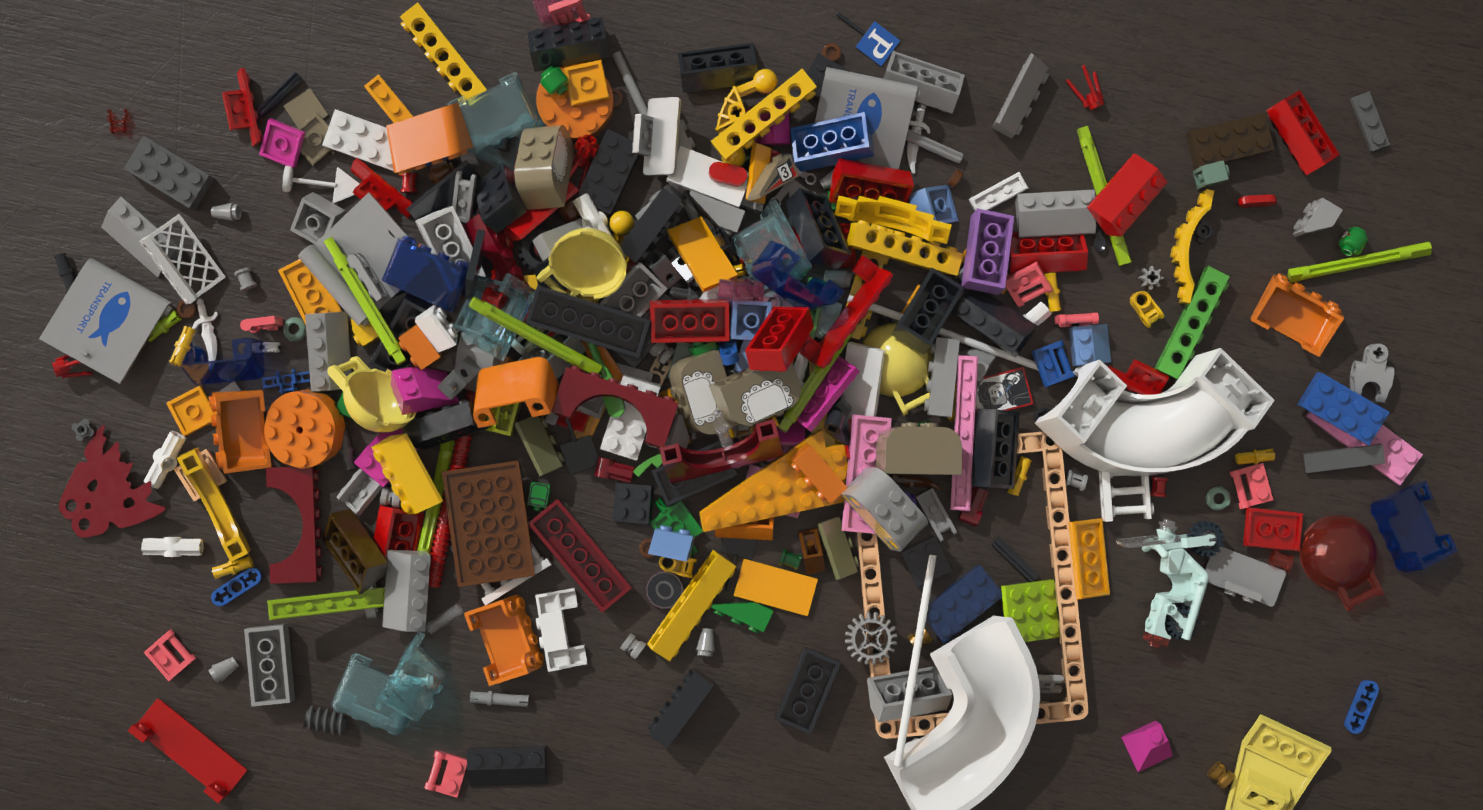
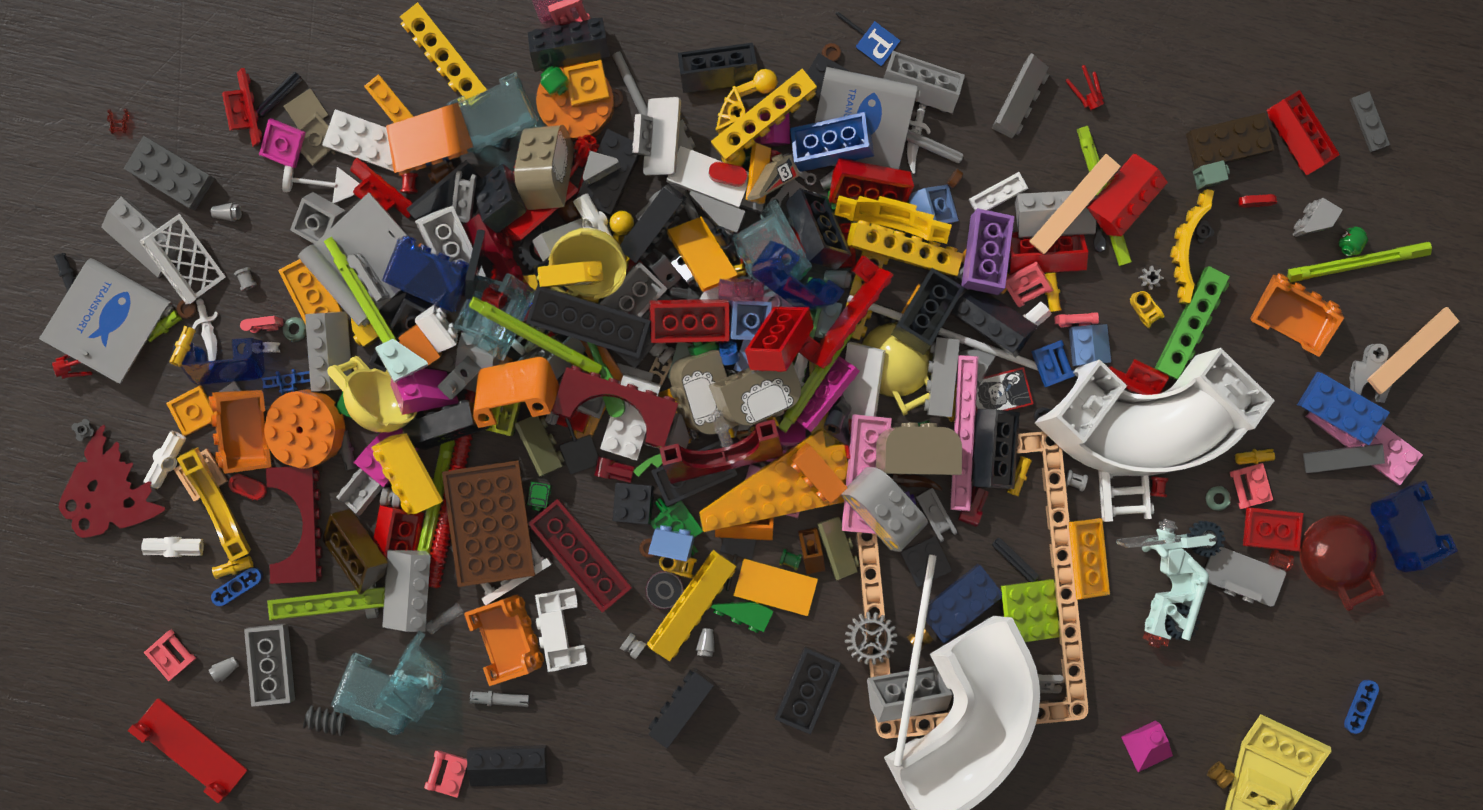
(247, 487): none -> red tile
(399, 360): none -> light aqua wing
(571, 274): none -> yellow slope
(599, 167): none -> light grey slope
(1074, 204): none -> light nougat tile
(1413, 350): none -> light nougat tile

